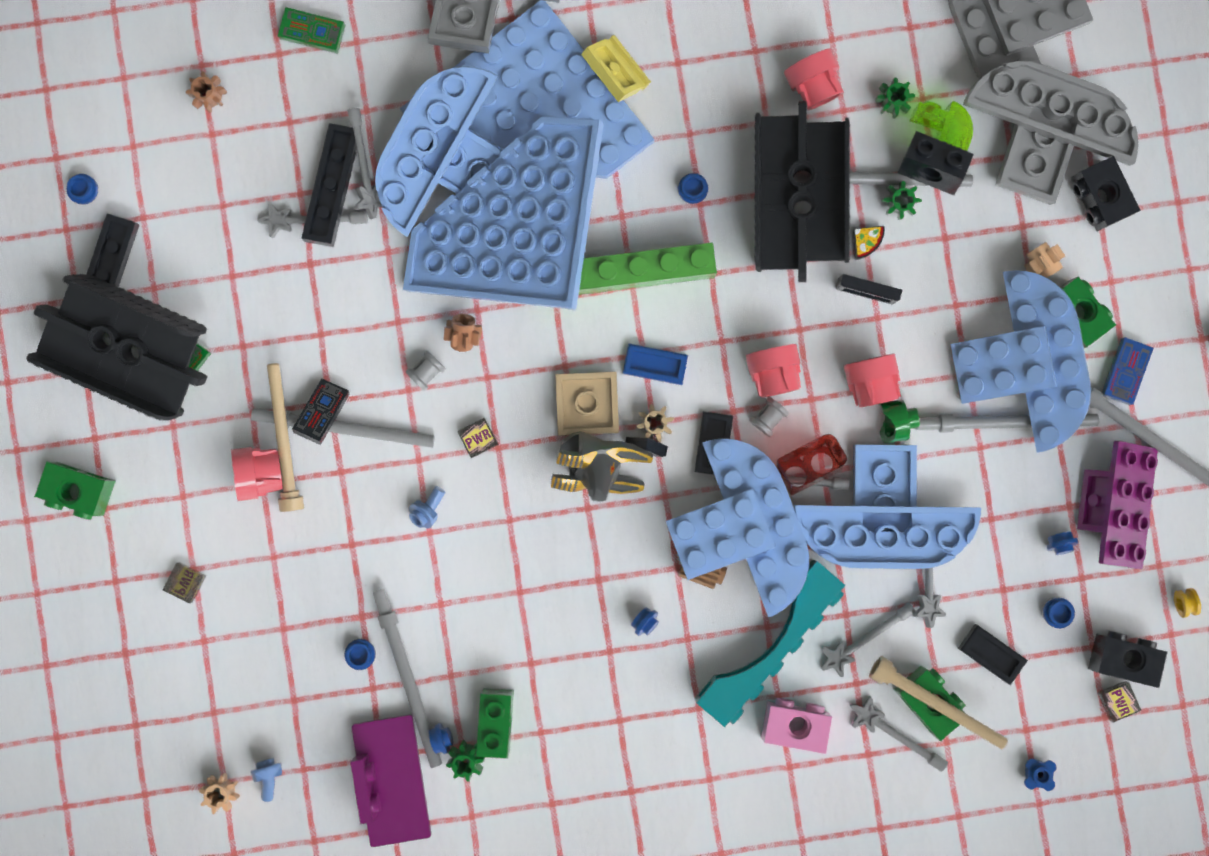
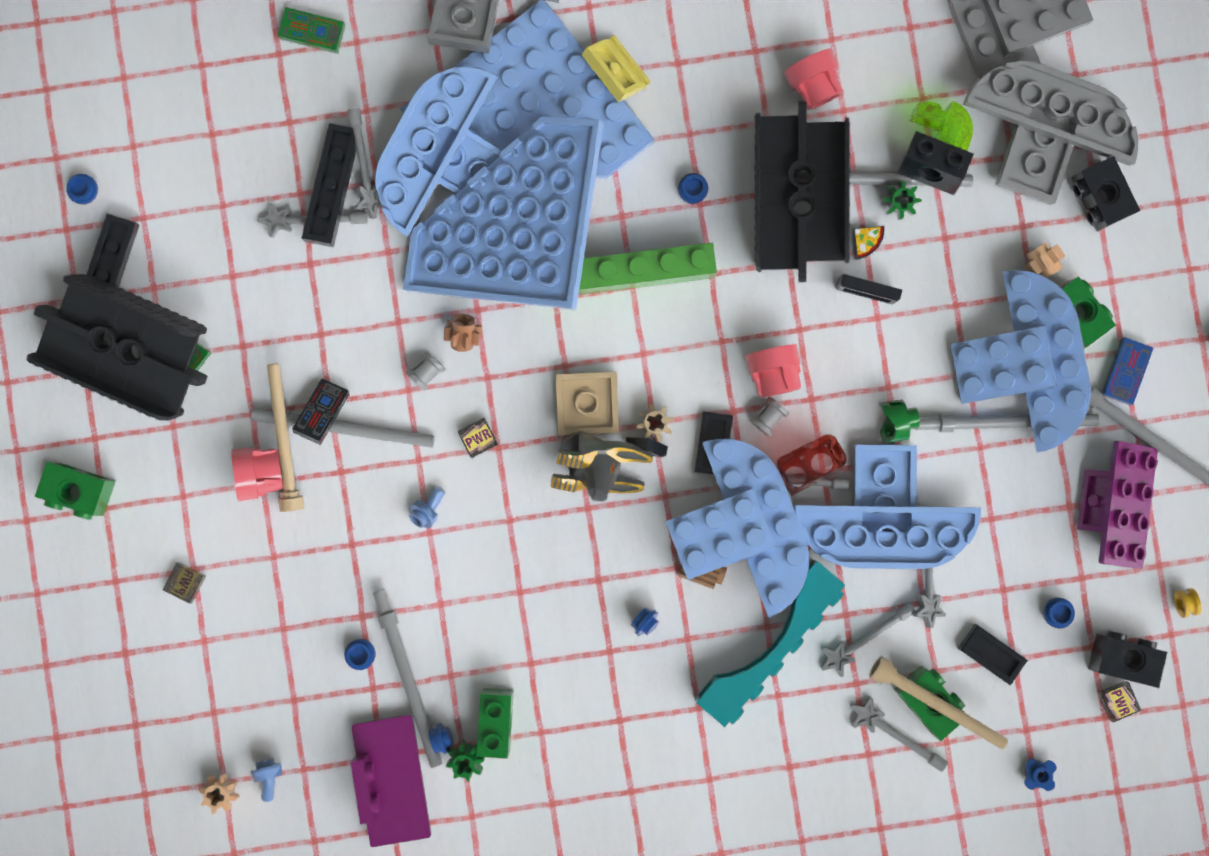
(199, 87): nougat gear -> none
(655, 364): blue tile -> none
(811, 737): bright pink brick -> none
(873, 380): coral piece -> none
(889, 91): green gear -> none
(1062, 543): blue plate -> none

